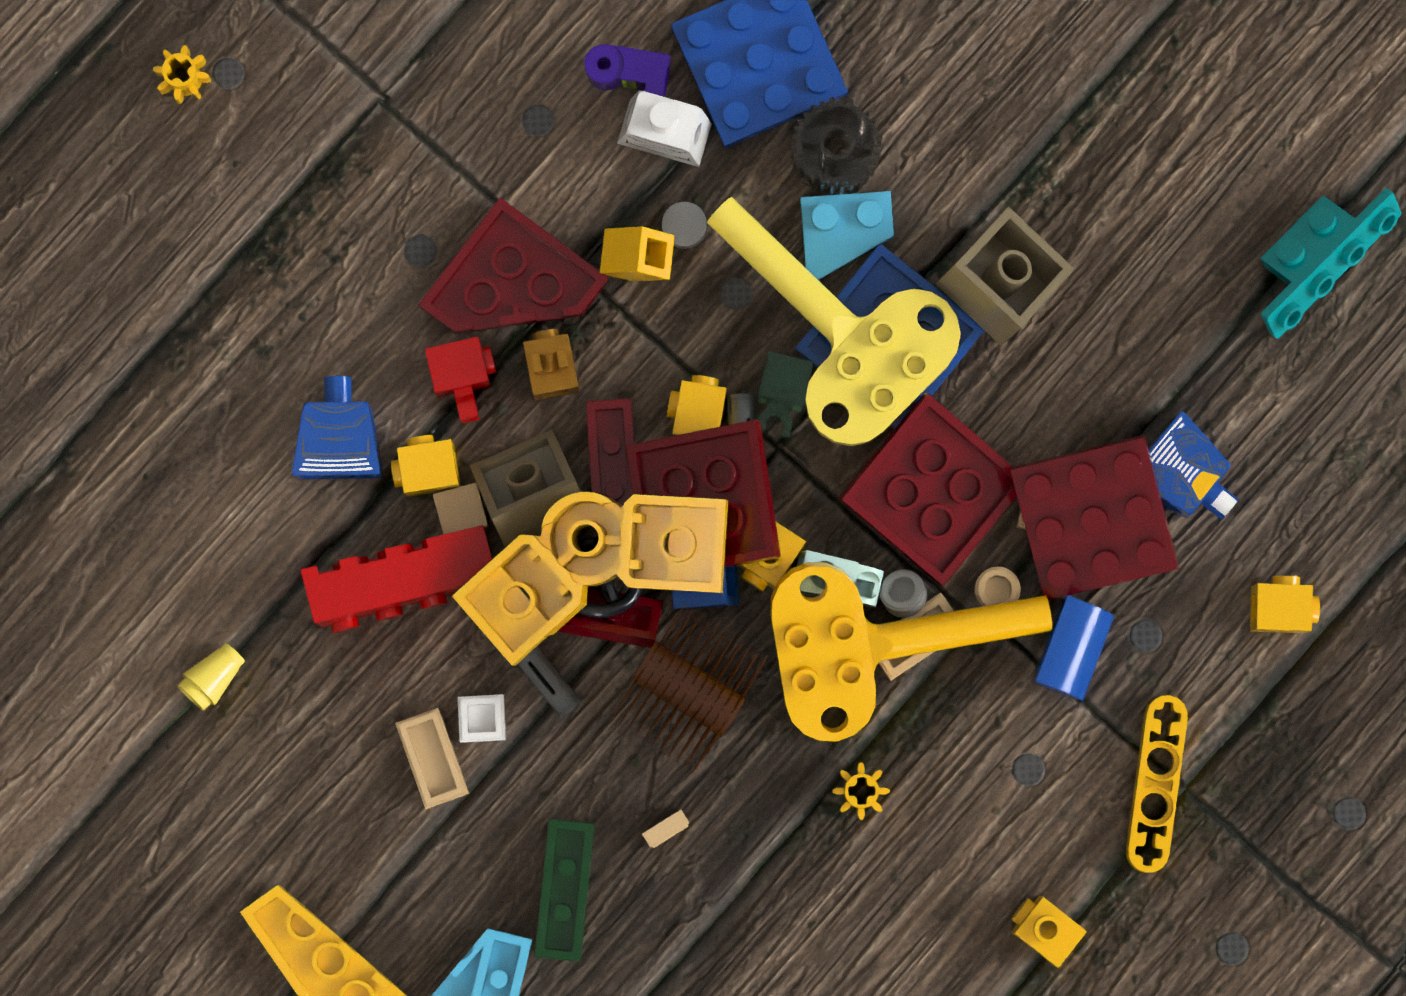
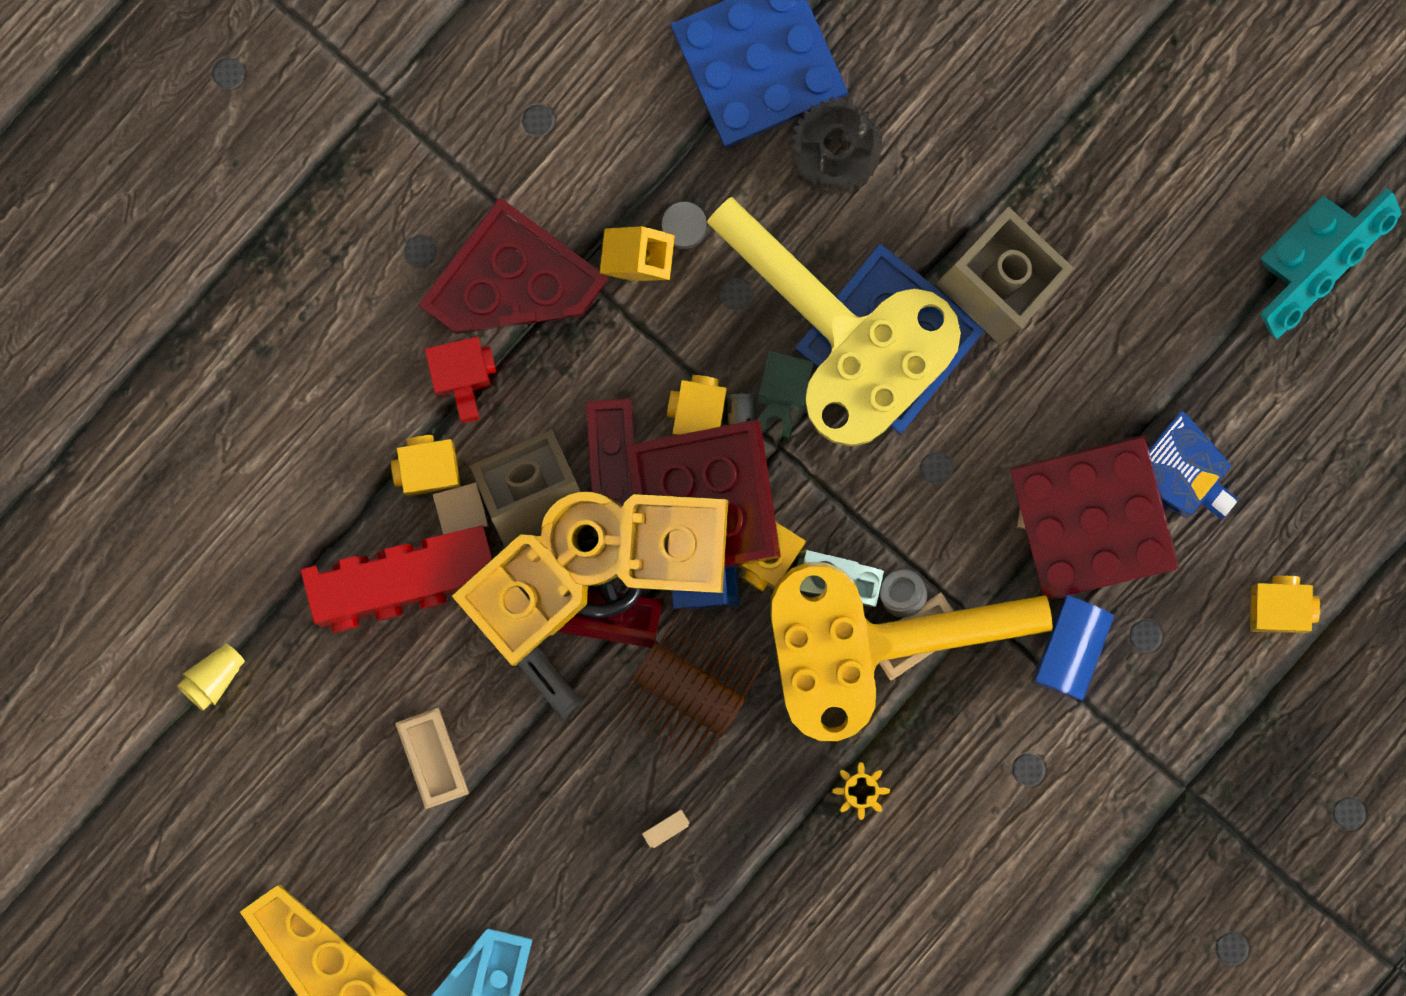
(173, 83): yellow gear -> none
(337, 437): blue torso -> none
(481, 718): white tile -> none
(550, 364): pearl gold brick -> none
(564, 890): dark green plate -> none
(628, 68): dark purple leg -> none
(665, 128): white torso -> none
(843, 228): medium azure wing -> none
(932, 489): dark red plate -> none
(996, 586): tan tile -> none
(1047, 930): yellow brick -> none
(1149, 782): yellow beam -> none

